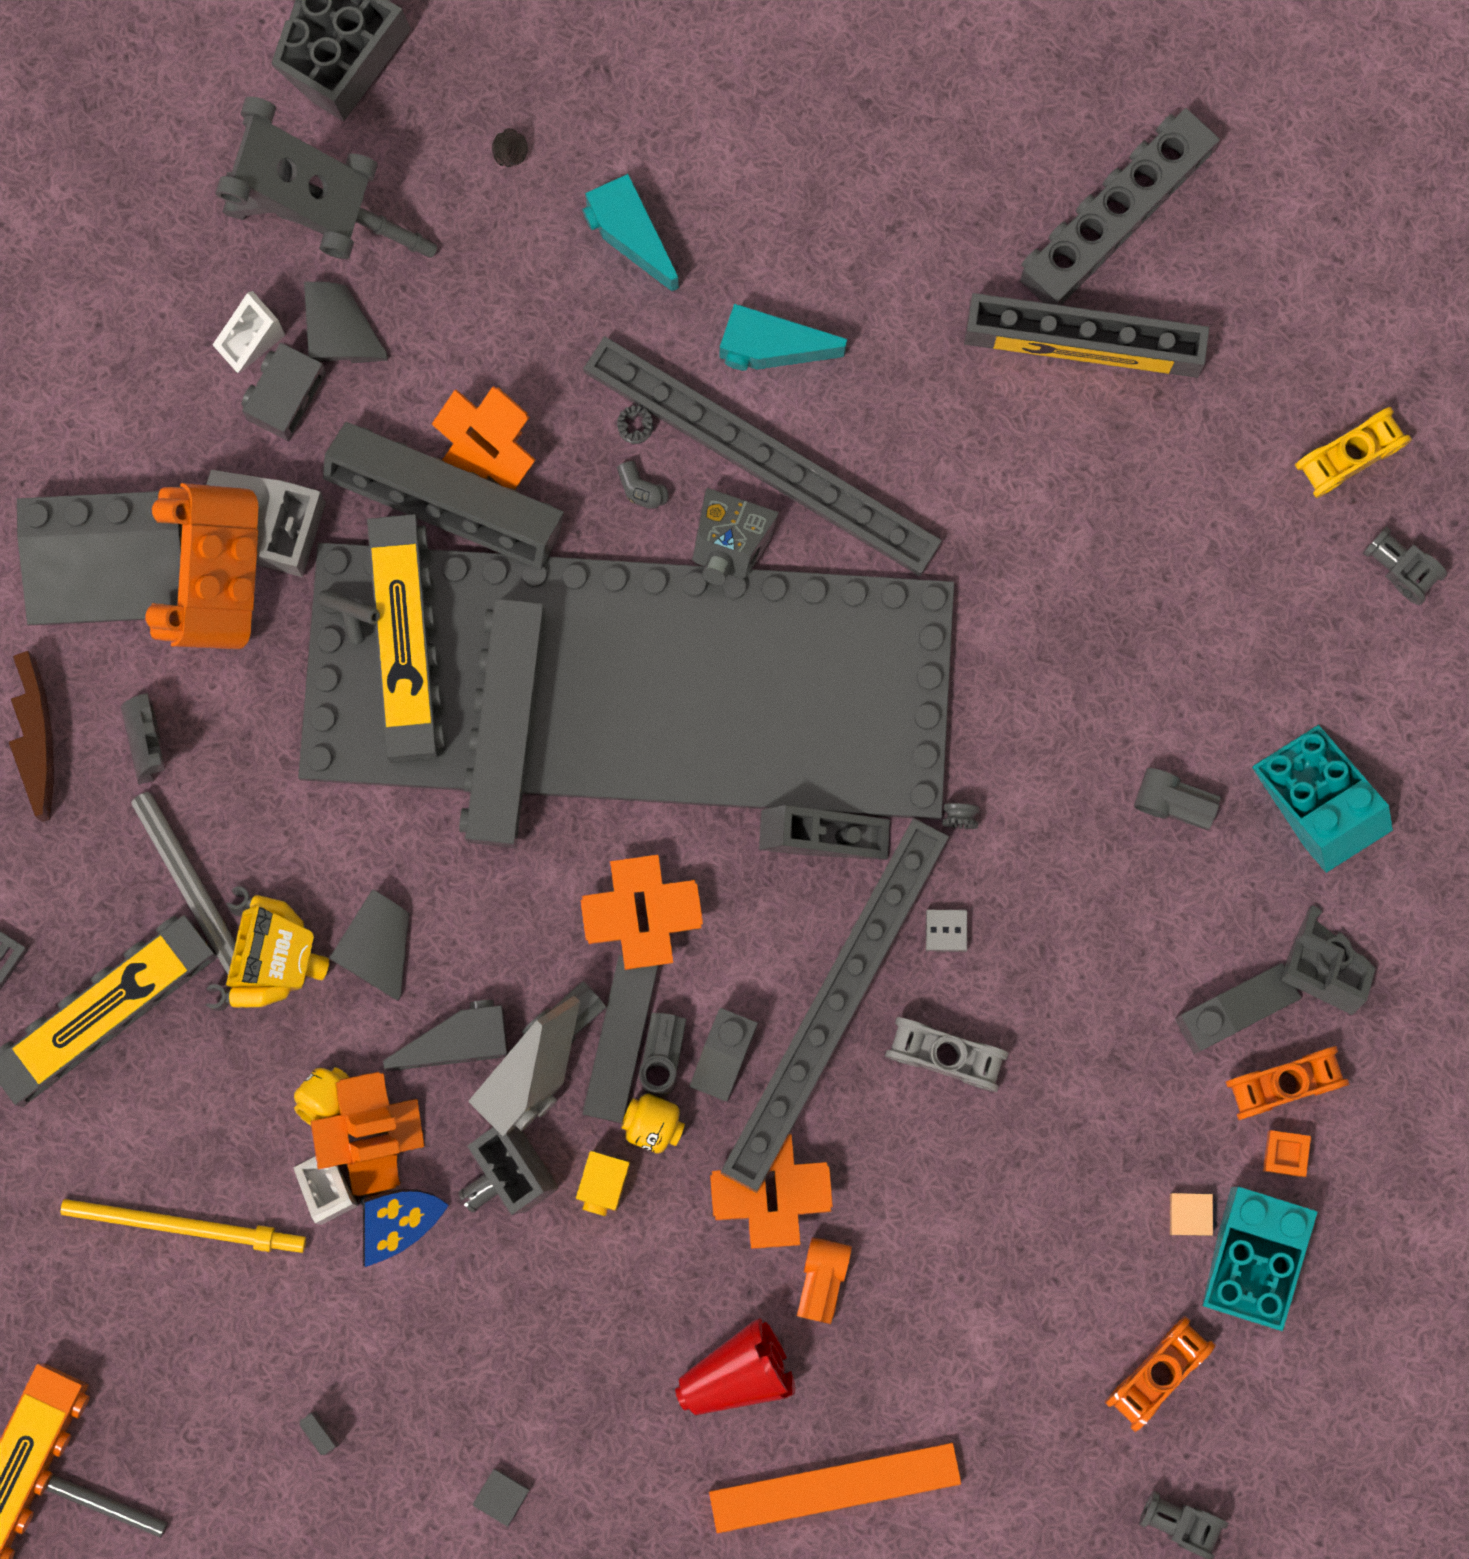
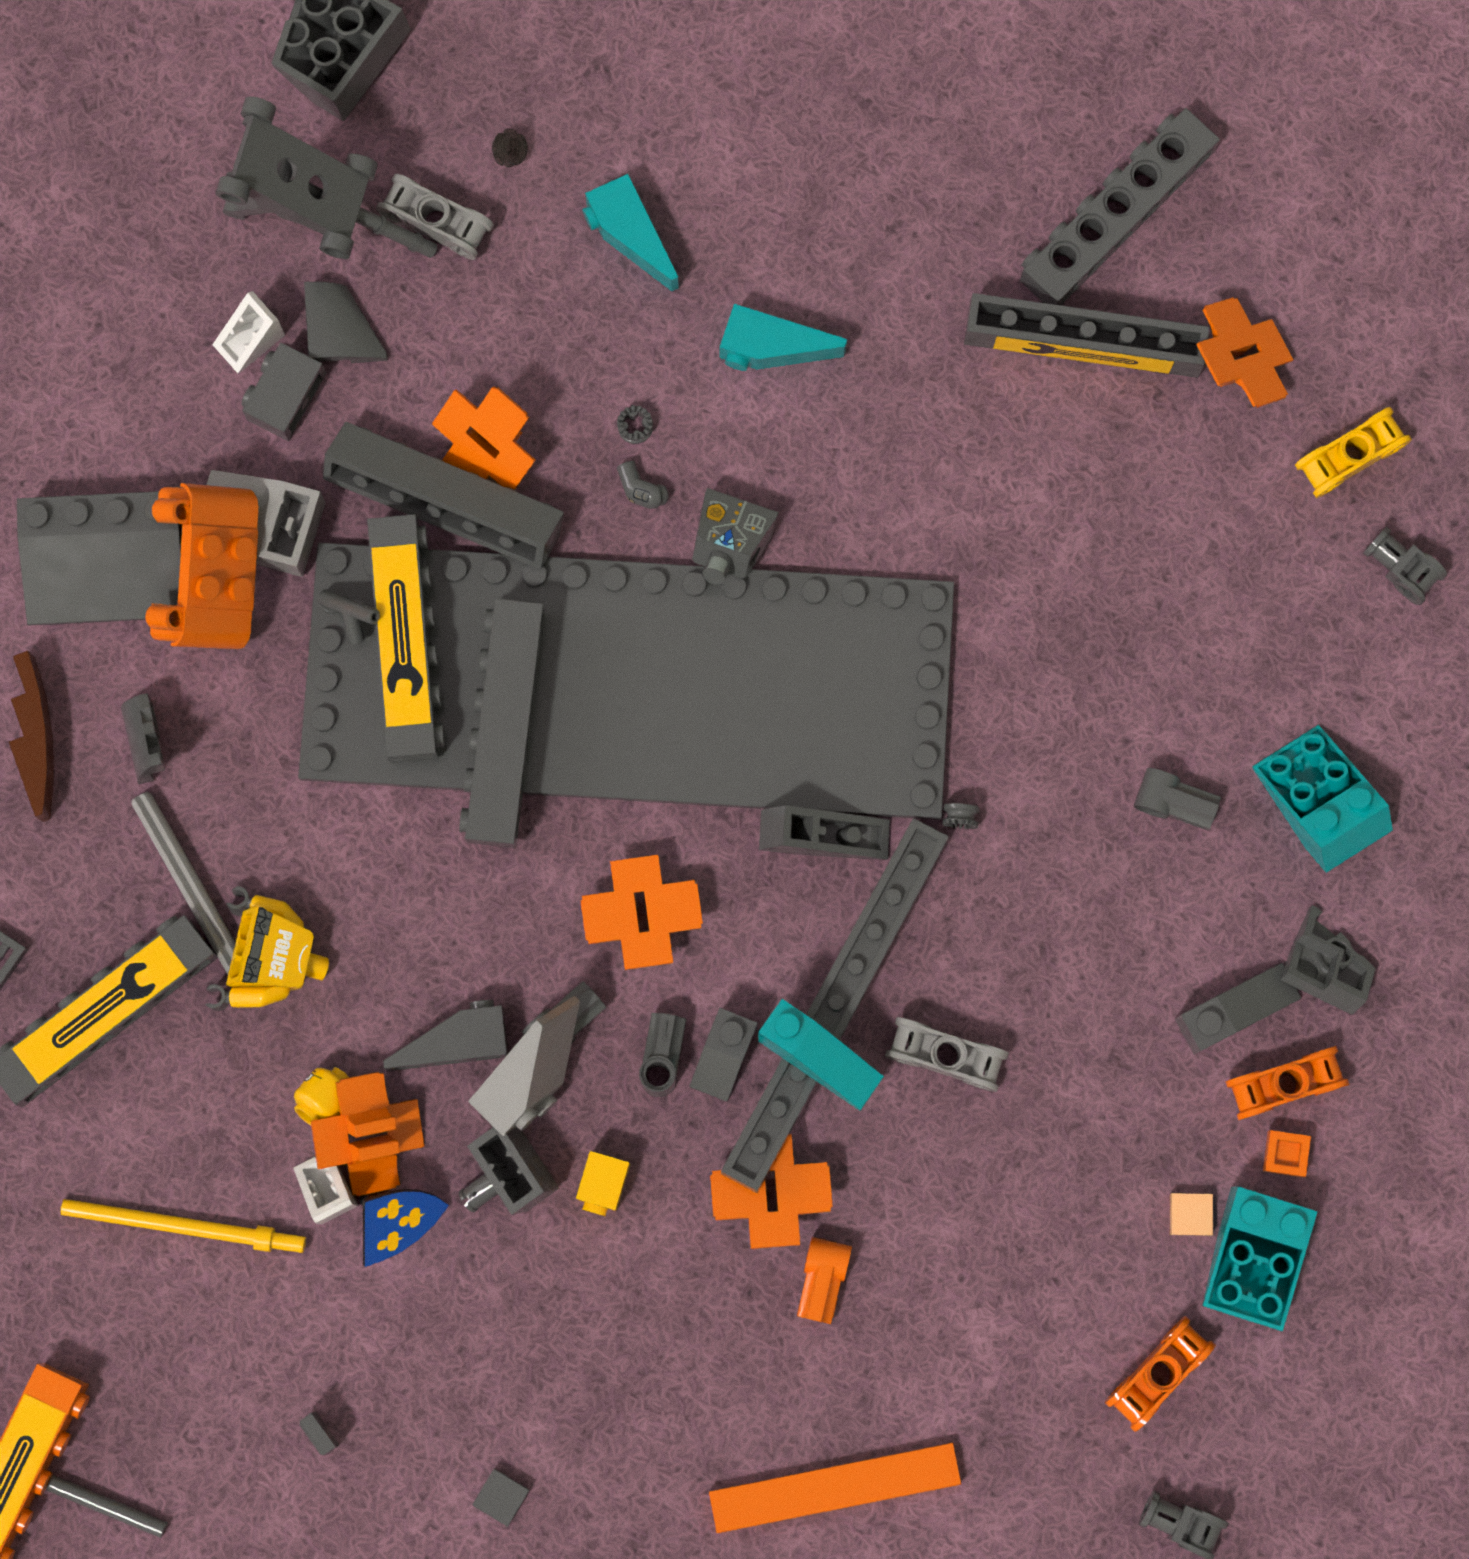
(376, 944): dark grey slope -> none
(458, 229): none -> light grey piece
(619, 1042): dark grey tile -> none
(652, 1123): yellow head -> none
(738, 1373): red cone -> none
(762, 456): dark grey plate -> none
(819, 1054): none -> teal slope
(946, 930): light grey tile -> none
(1235, 336): none -> orange piece

